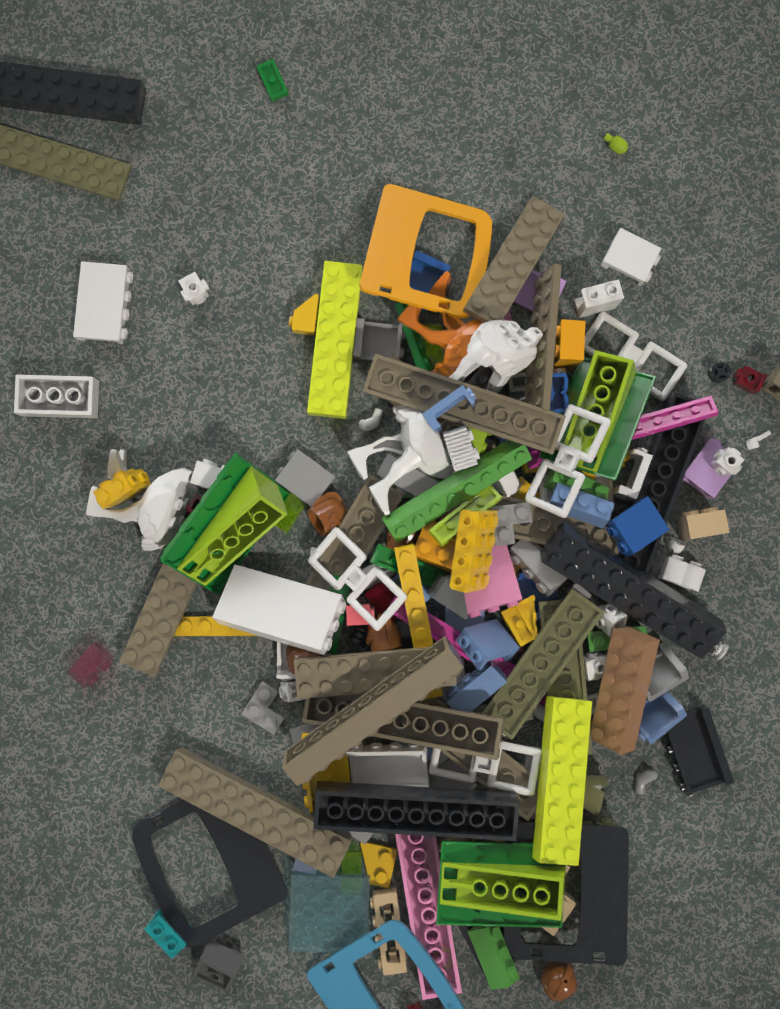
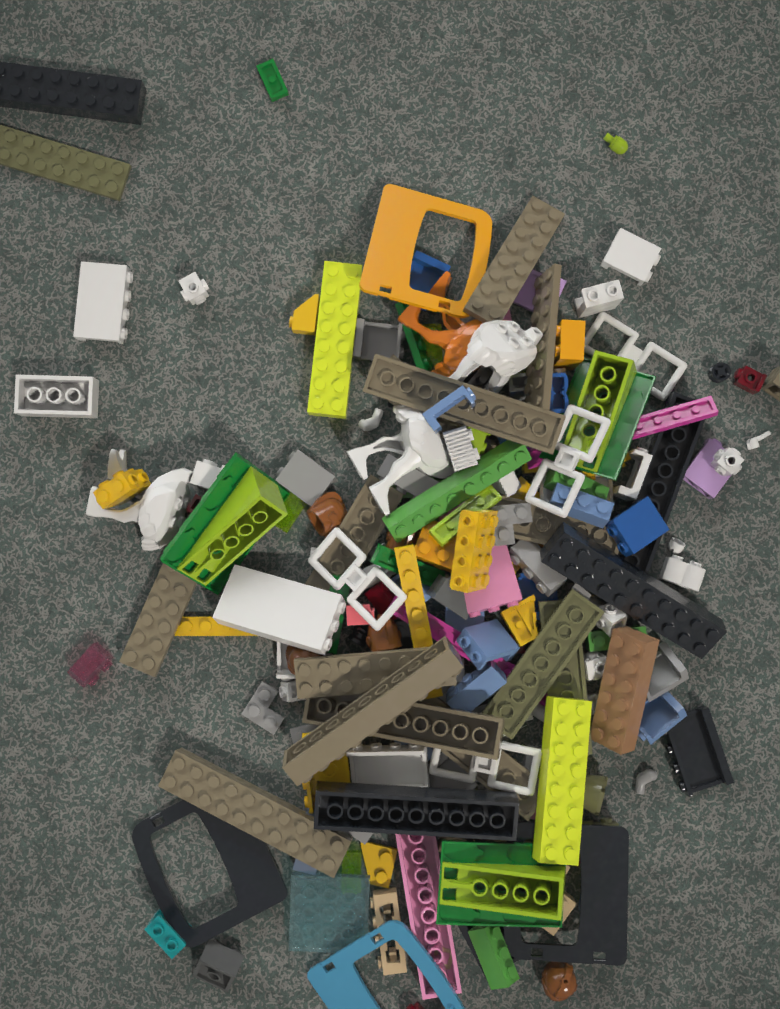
(697, 525): tan brick -> none
(719, 650): white bush -> none

